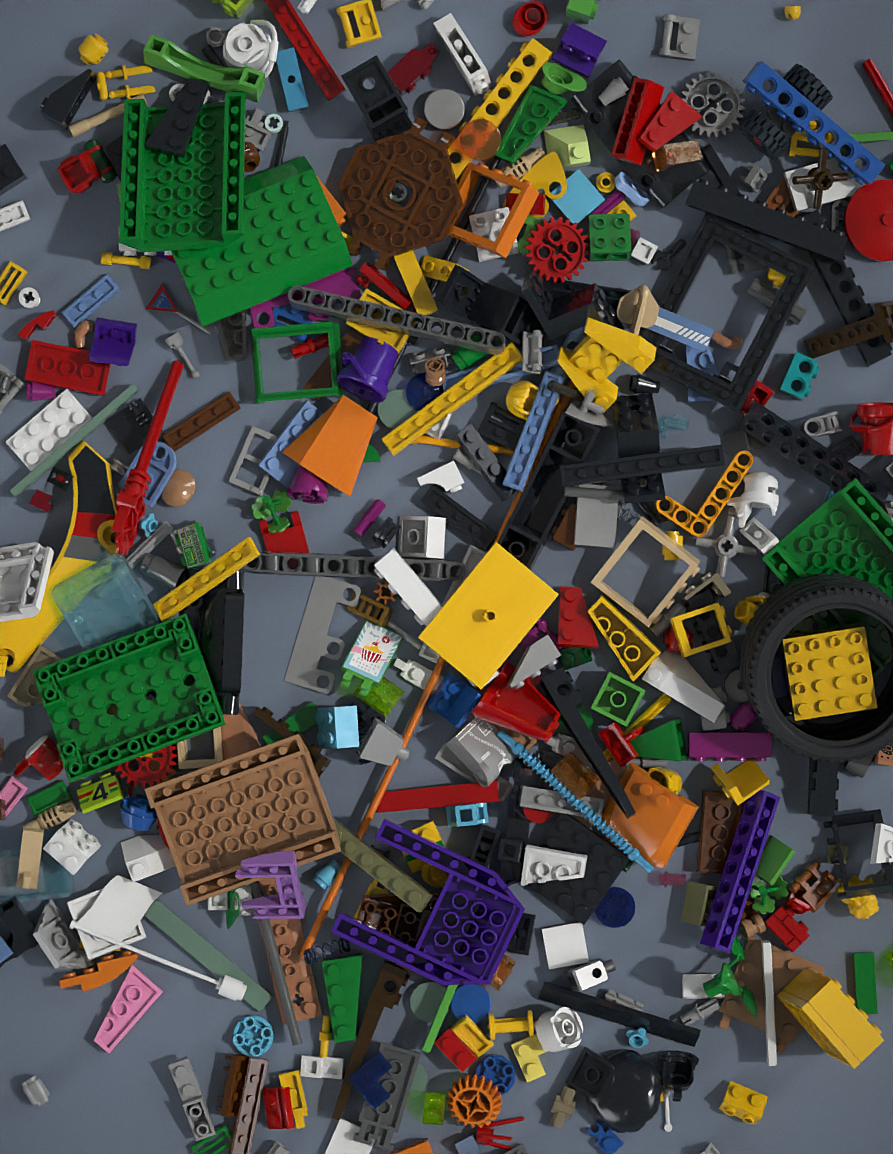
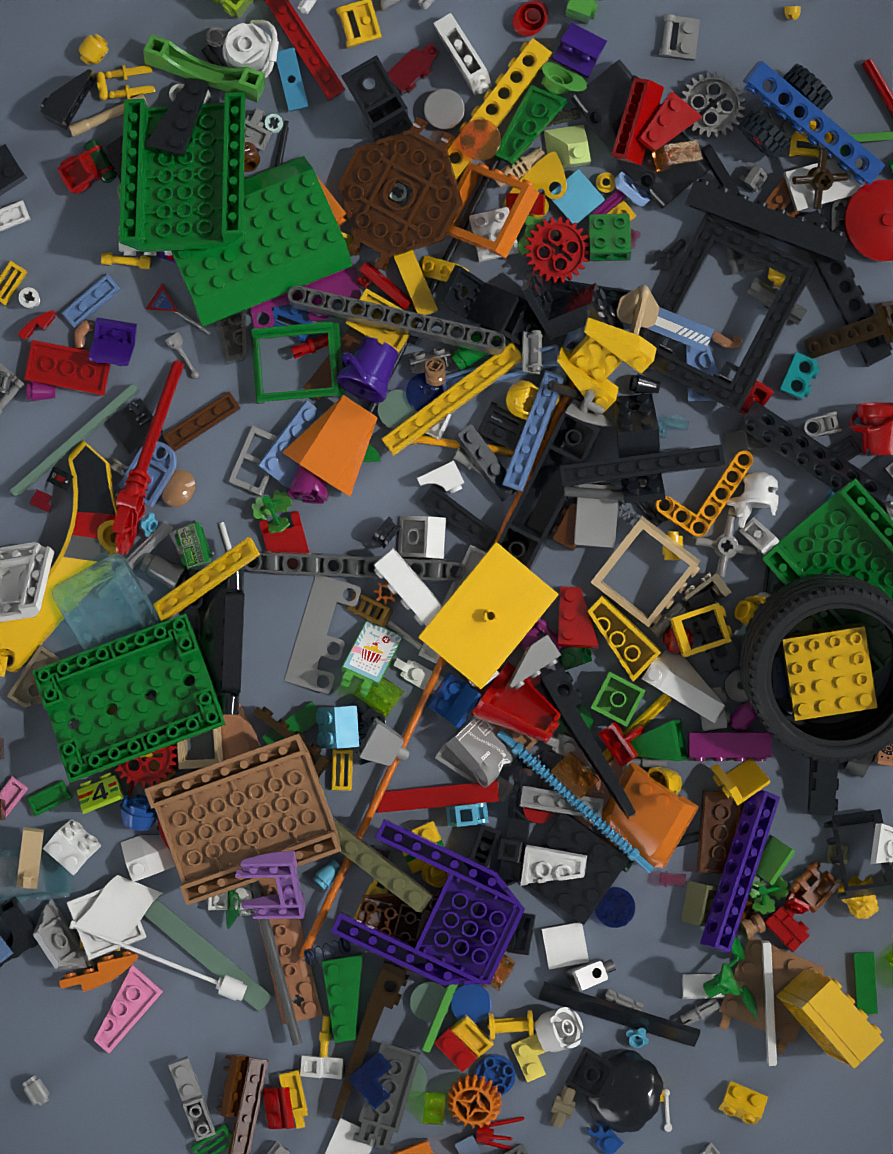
(44, 757): red piece -> none
(49, 430): white plate -> none
(53, 816): tan hinge -> none
(225, 536): none -> white piece
(253, 1035): medium azure tile -> none
(342, 763): none -> yellow tile
(370, 517): magenta axle -> none
(613, 91): light grey cone -> none
(644, 251): white plate -> none
(677, 1071): black helmet -> none

